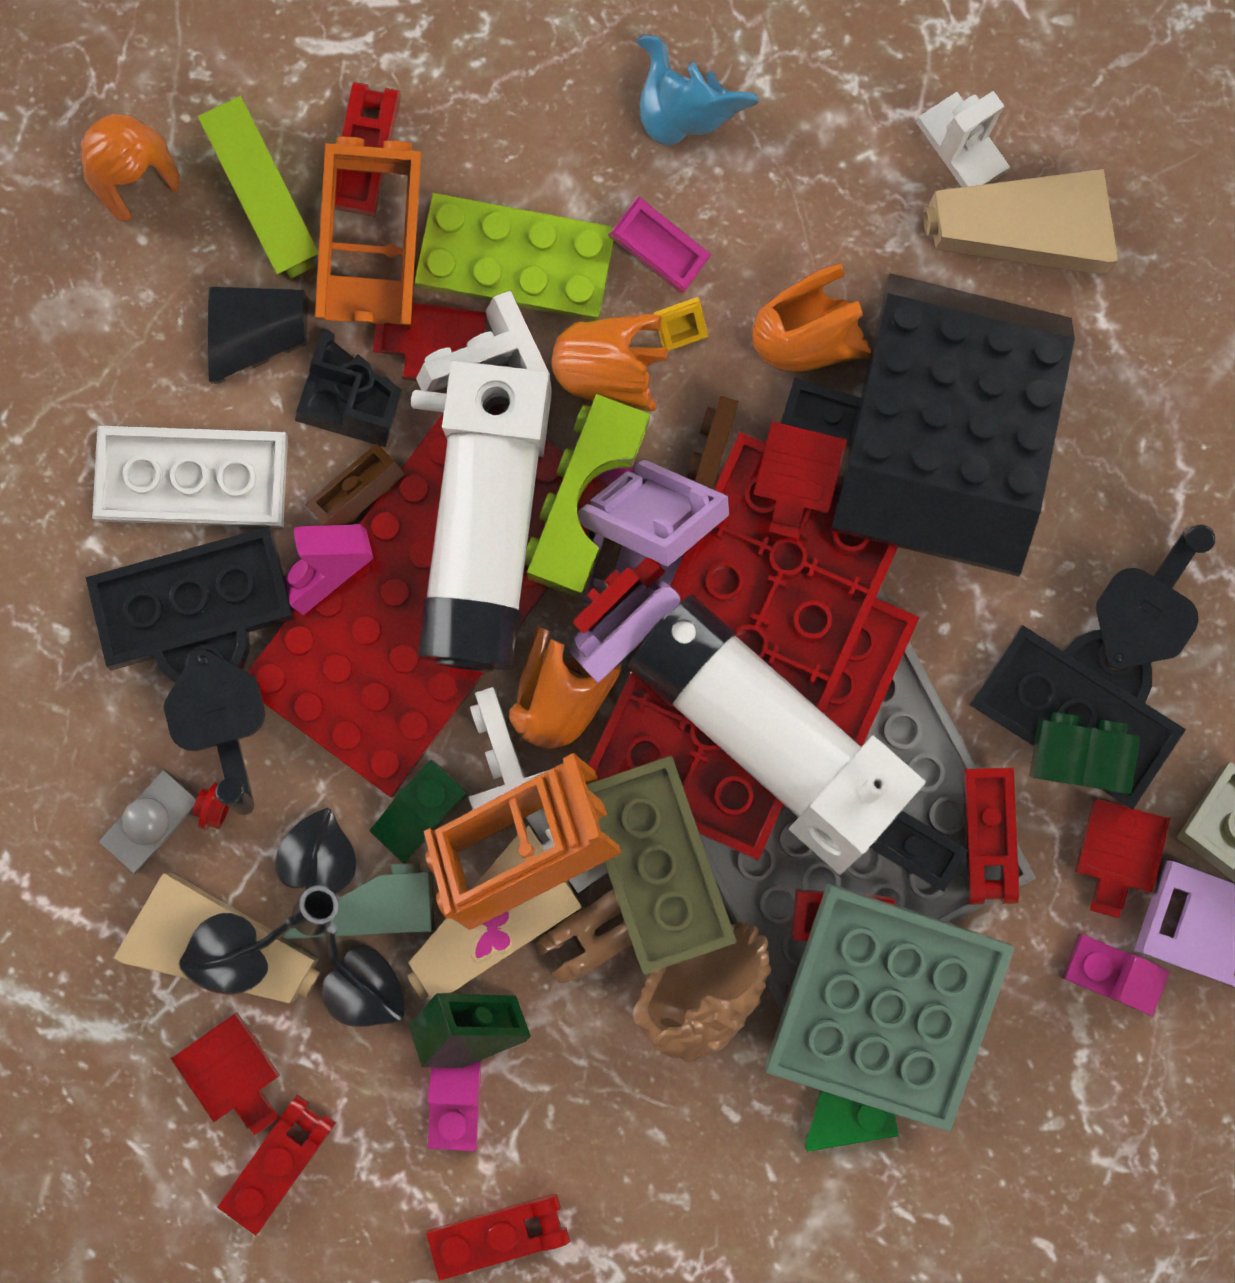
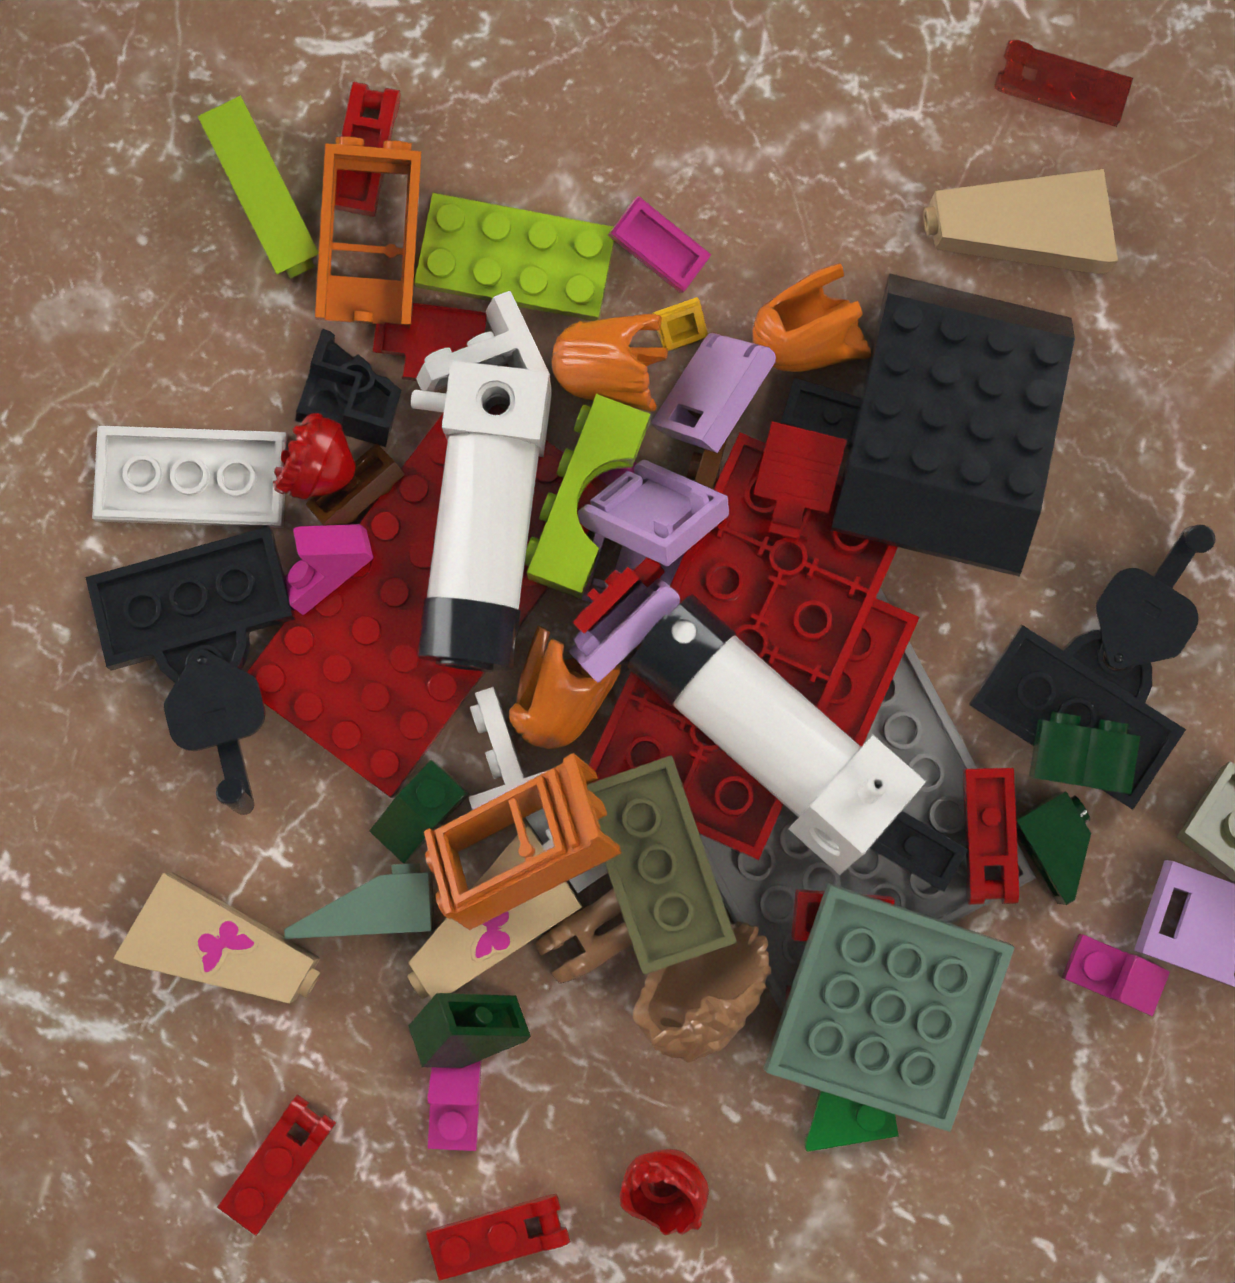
(118, 153): orange hair -> none
(149, 821): light grey tile -> none
(209, 809): red plate -> none
(228, 1073): red piece -> none
(252, 327): black slope -> none
(316, 461): none -> red hair
(321, 860): black plant -> none
(665, 1191): none -> red hair
(681, 105): dark azure piece -> none
(718, 386): none -> lavender container
(961, 137): white bracket -> none
(1056, 842): none -> dark green slope
(1064, 83): none -> clear red plate
(1121, 851): red piece -> none

